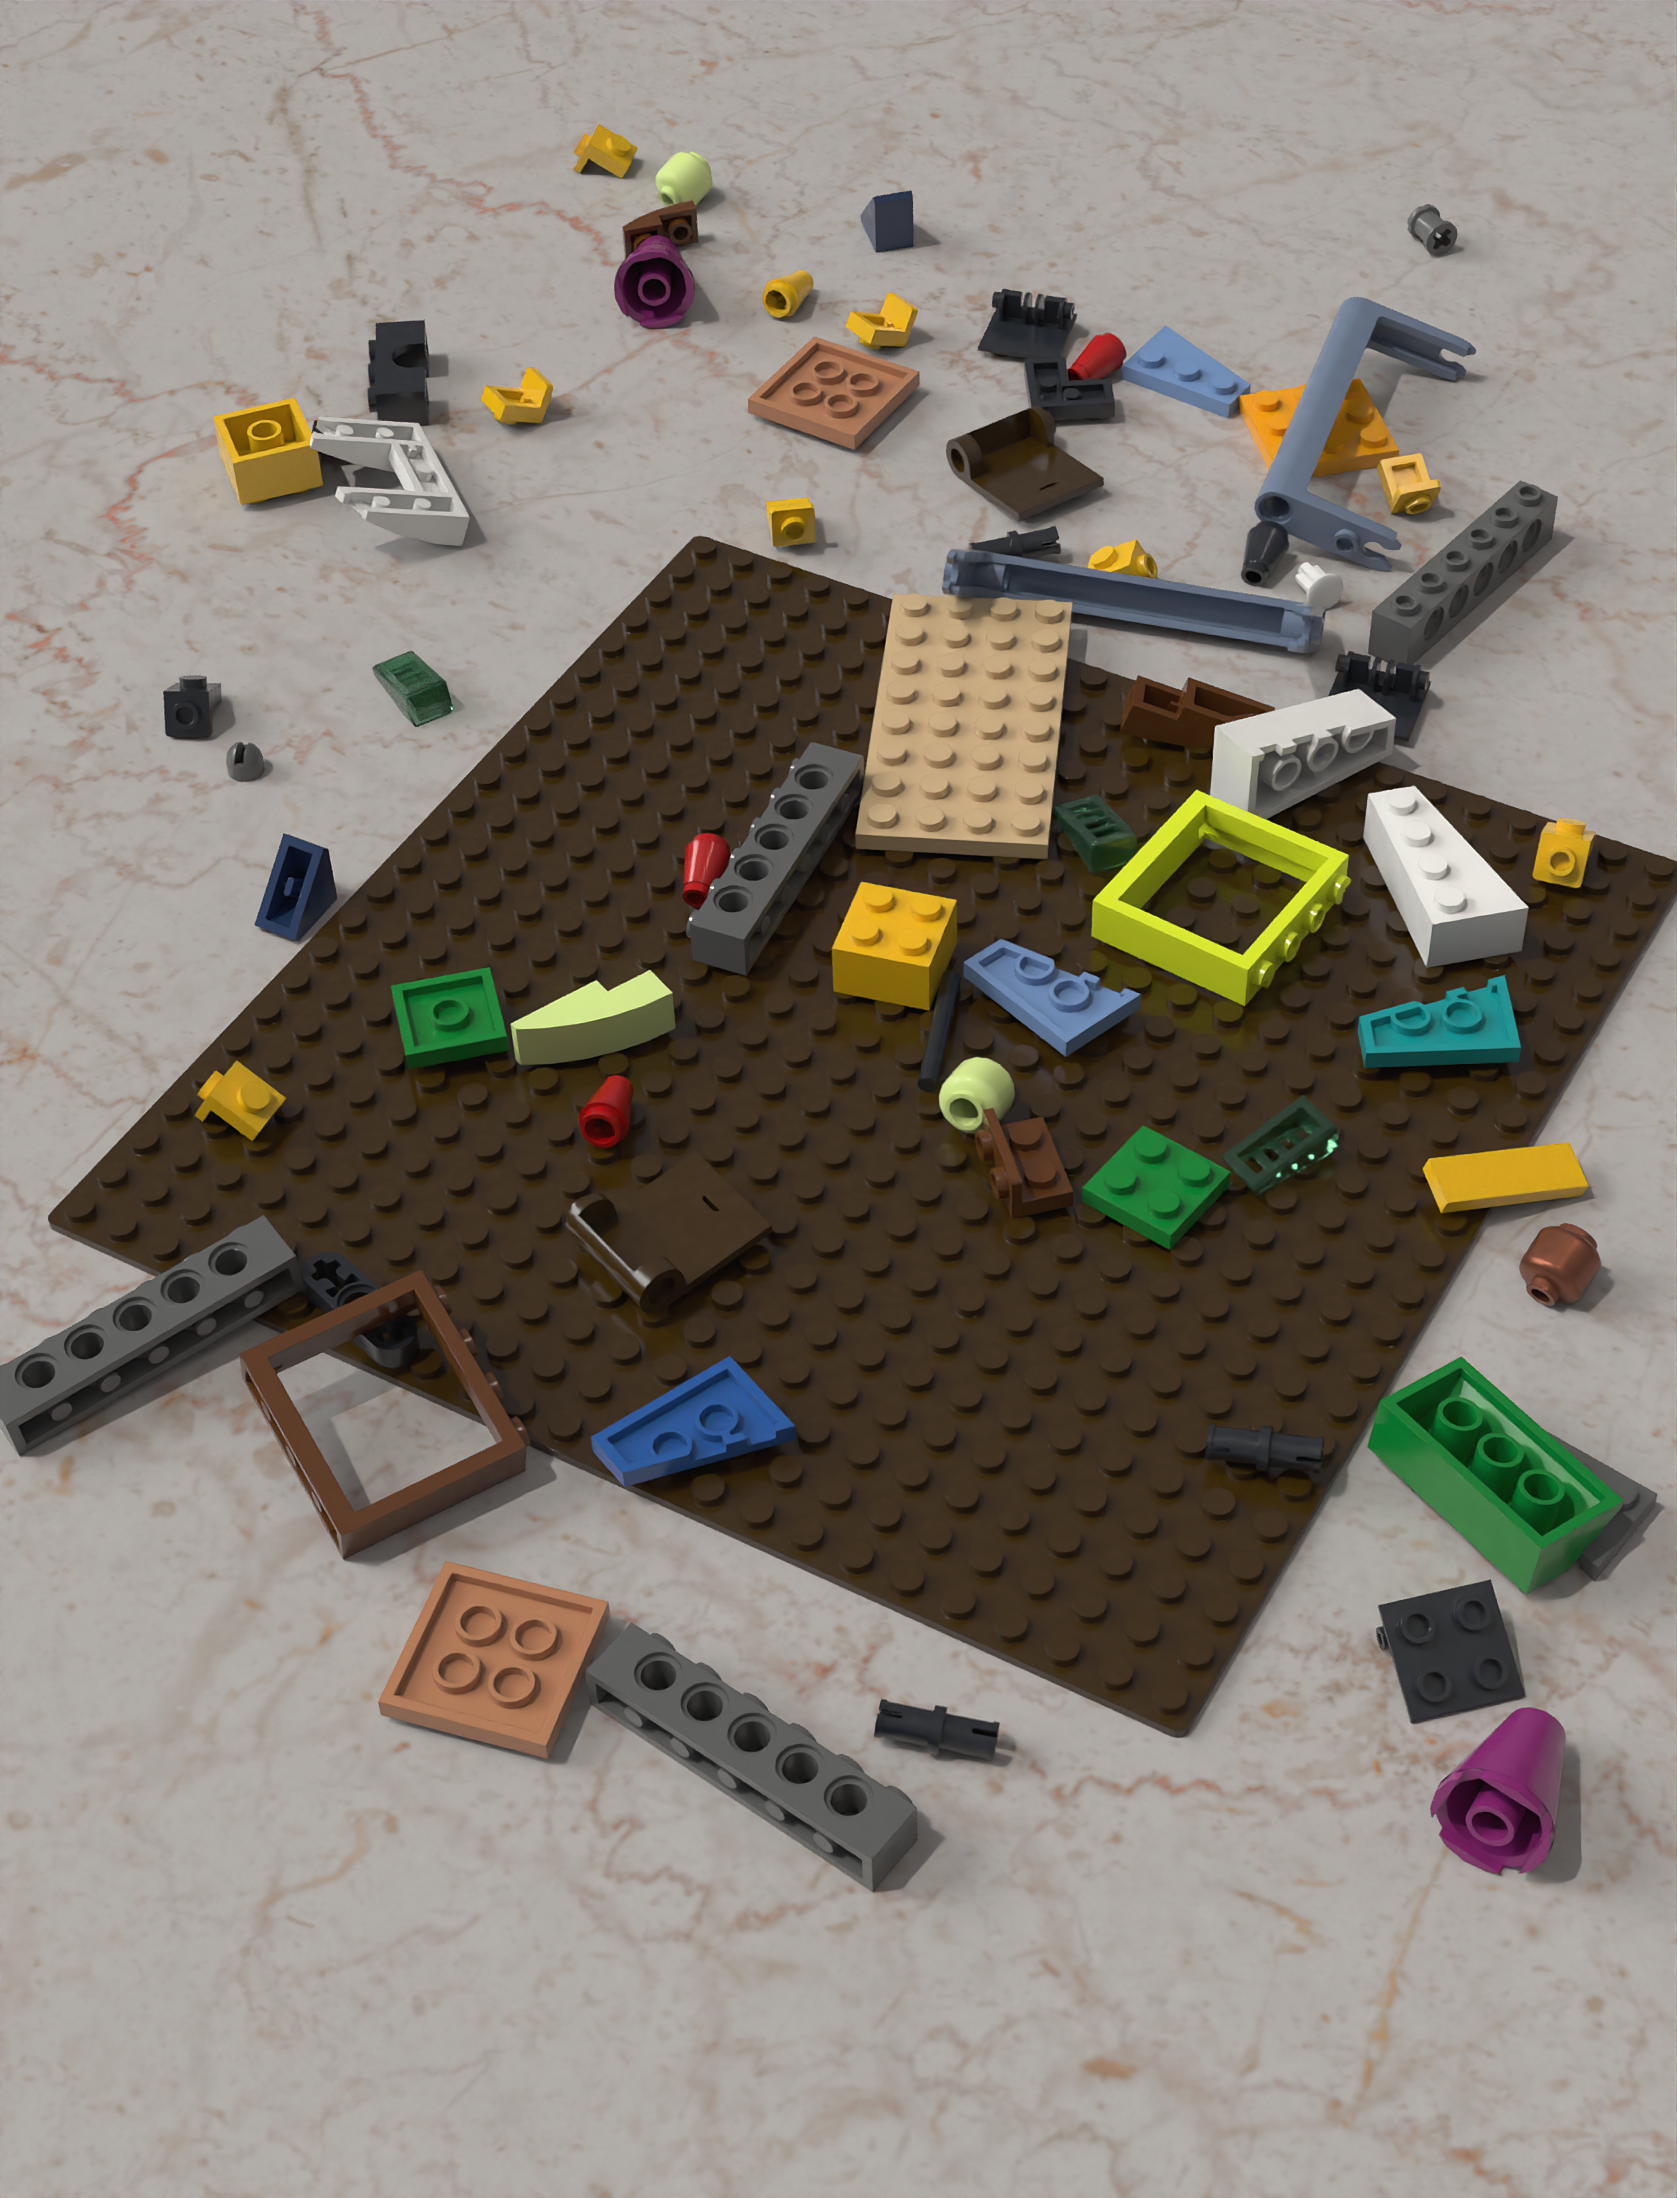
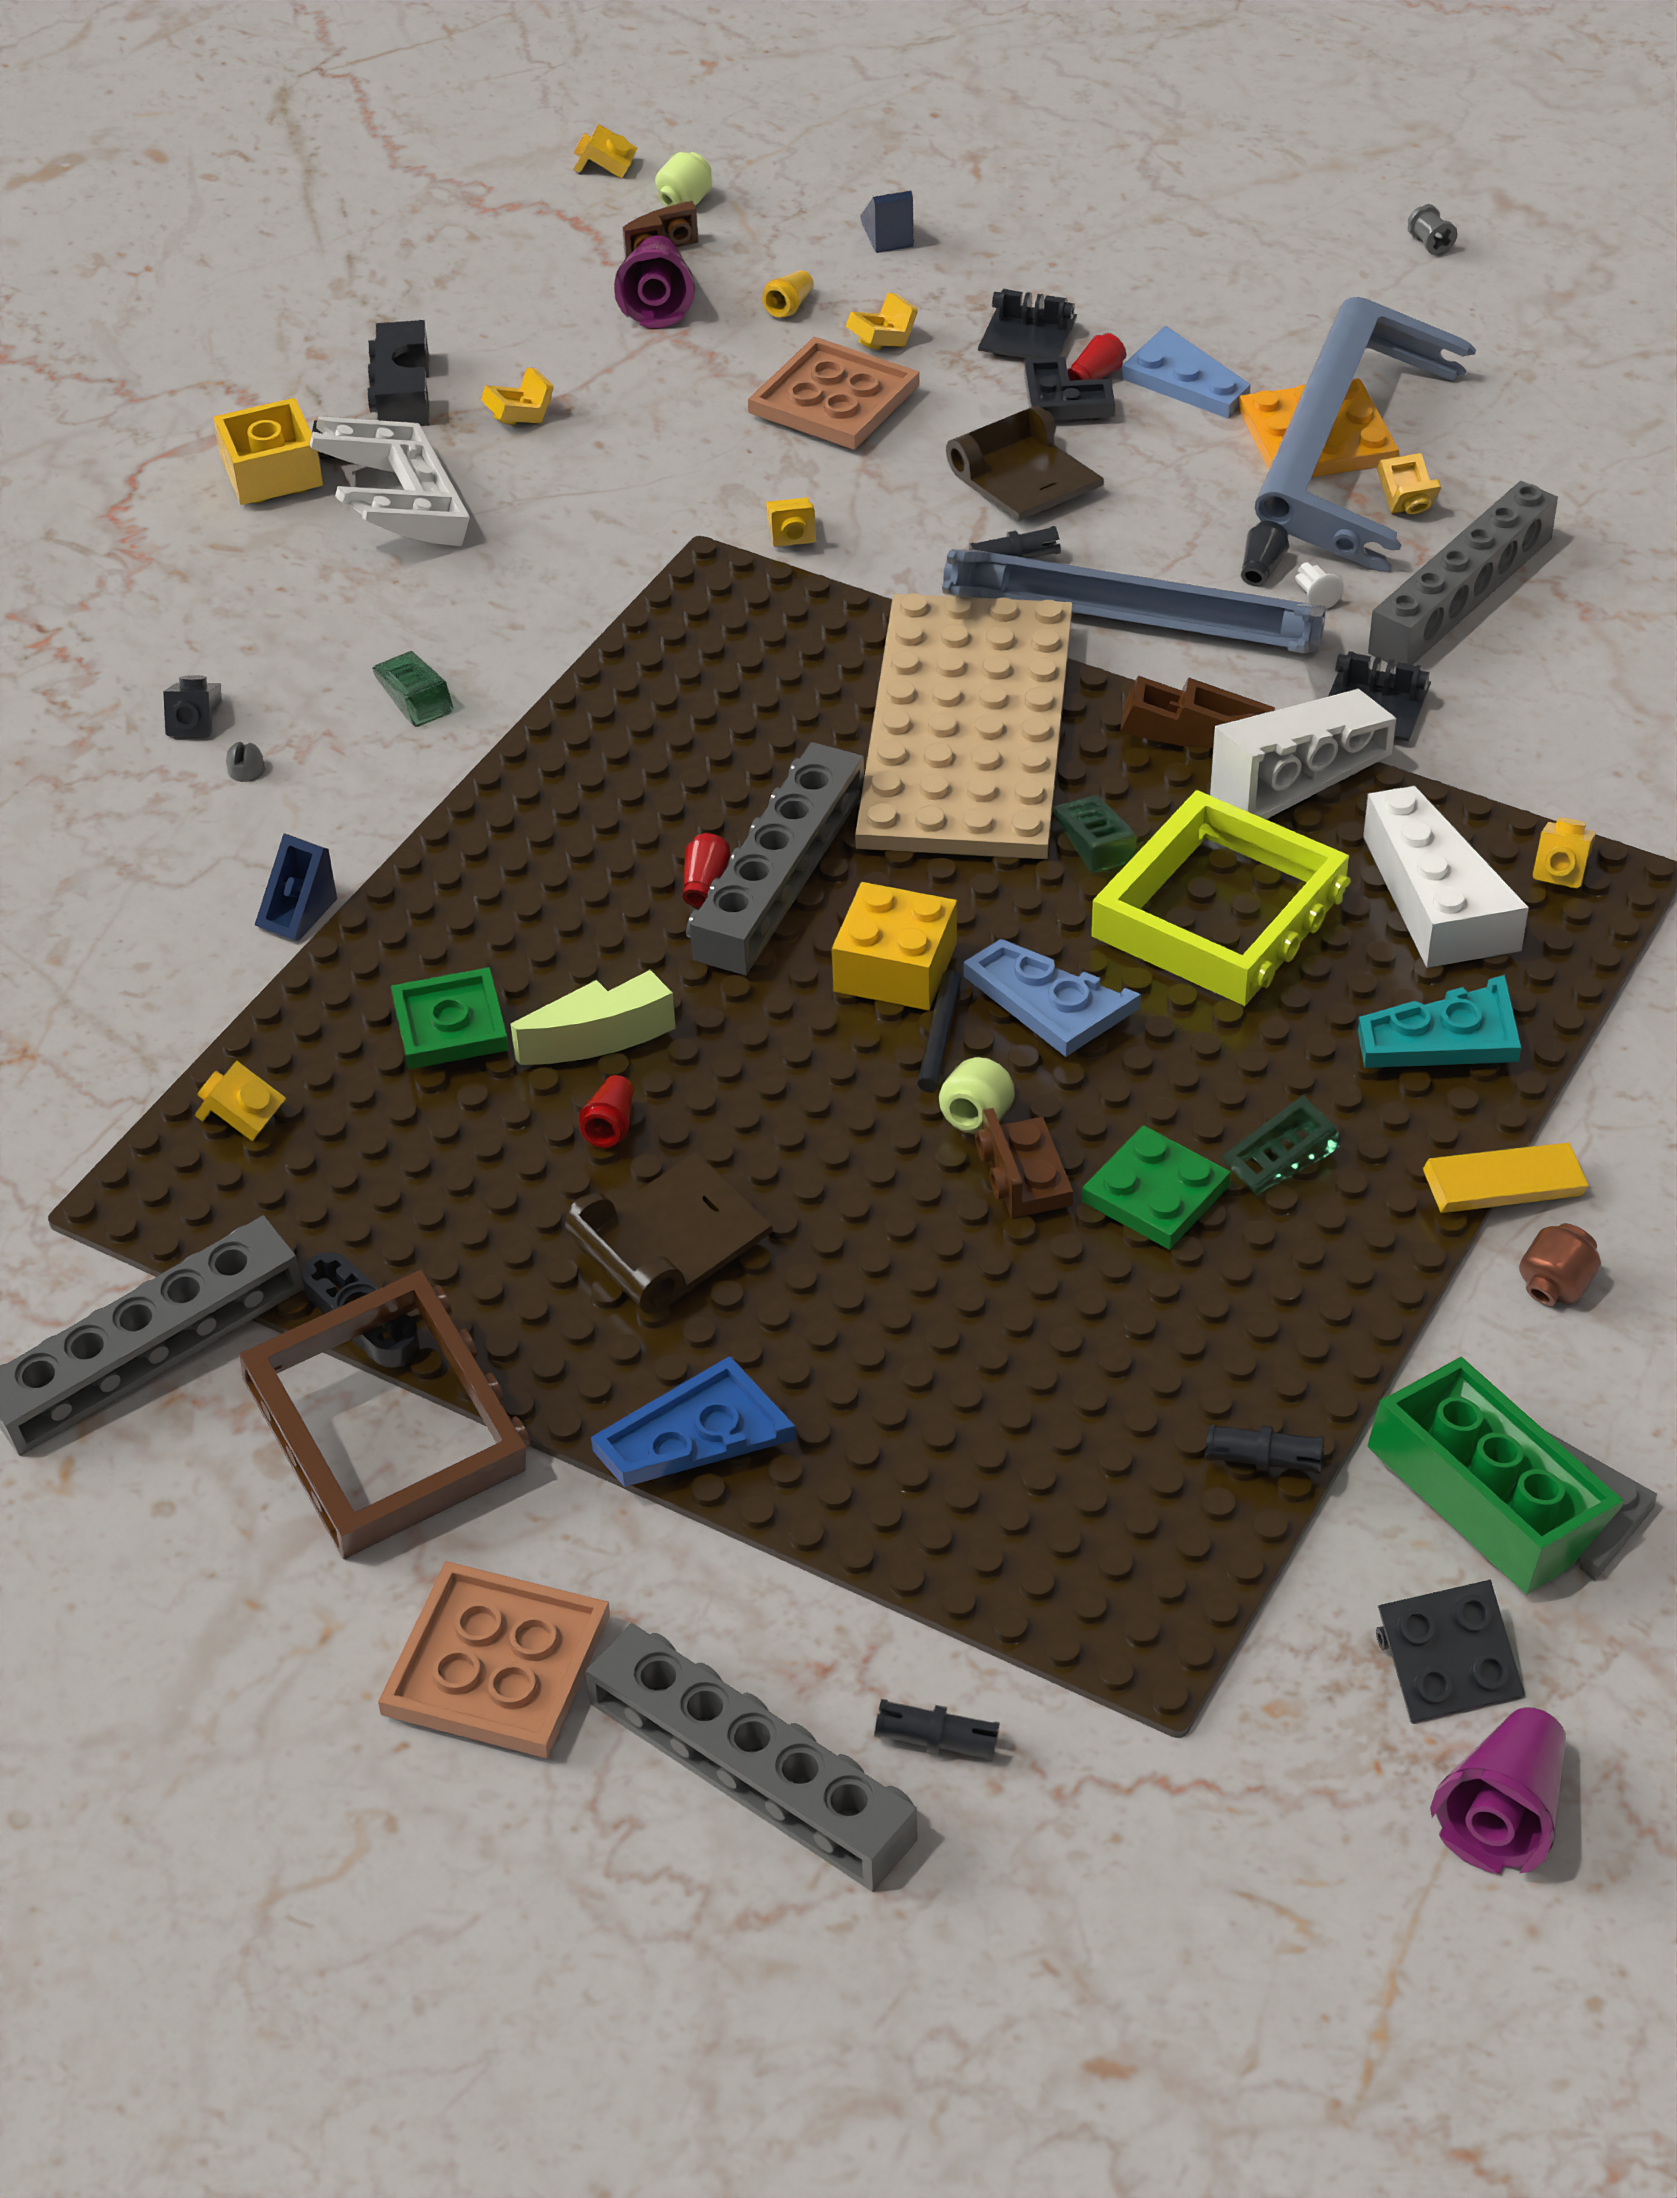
(1125, 559): yellow bracket -> none

